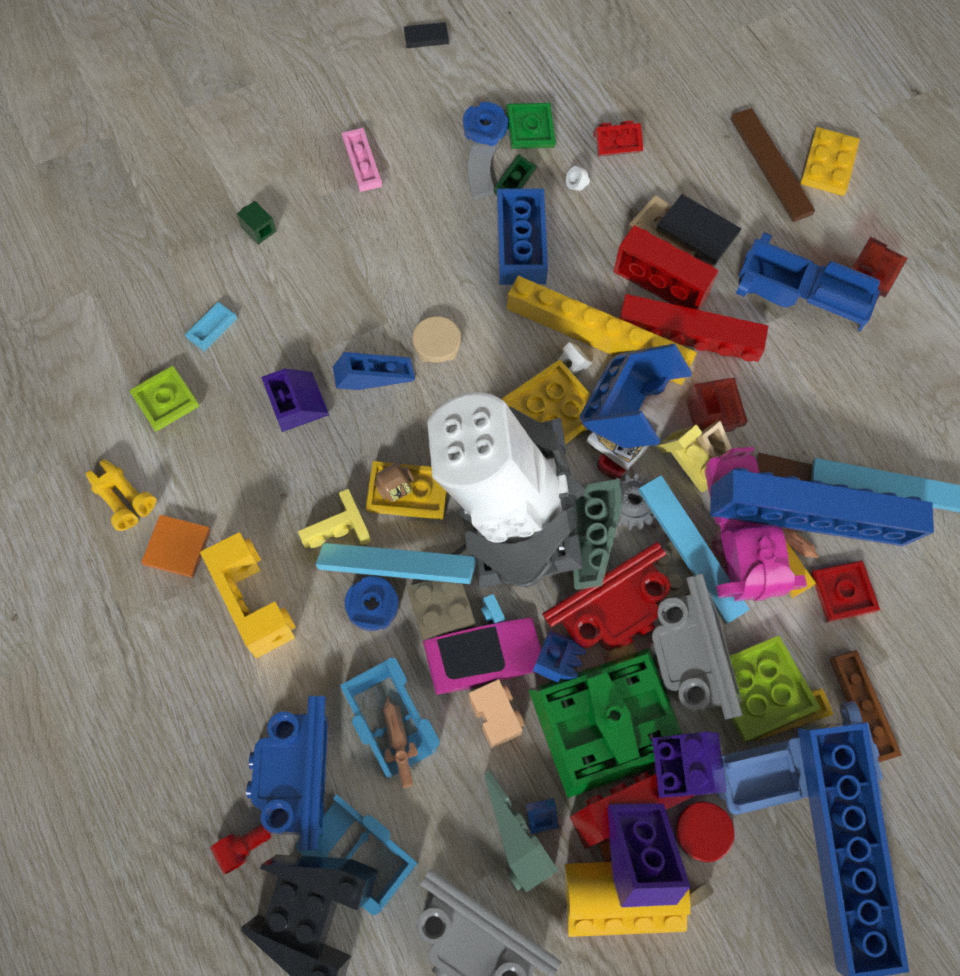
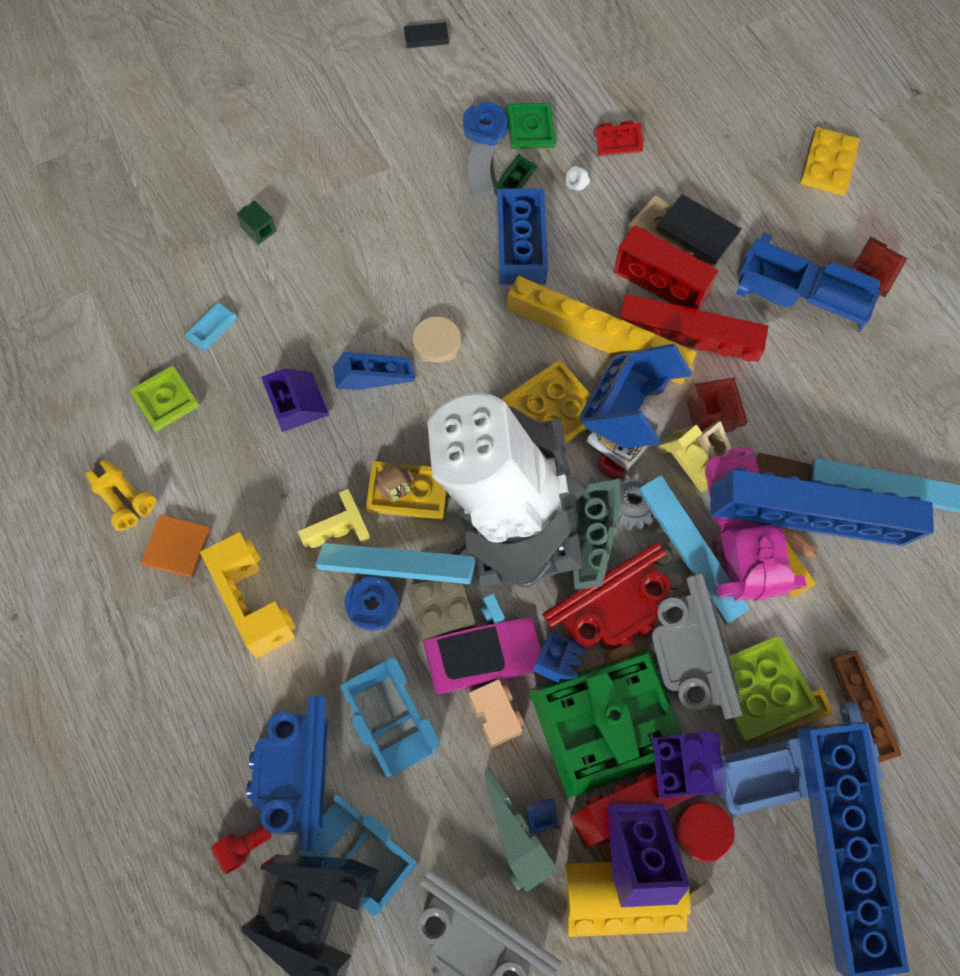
(361, 159): bright pink plate -> none
(398, 741): nougat sword -> none
(577, 357): white tile -> none
(772, 165): reddish brown tile -> none
(845, 591): red tile -> none

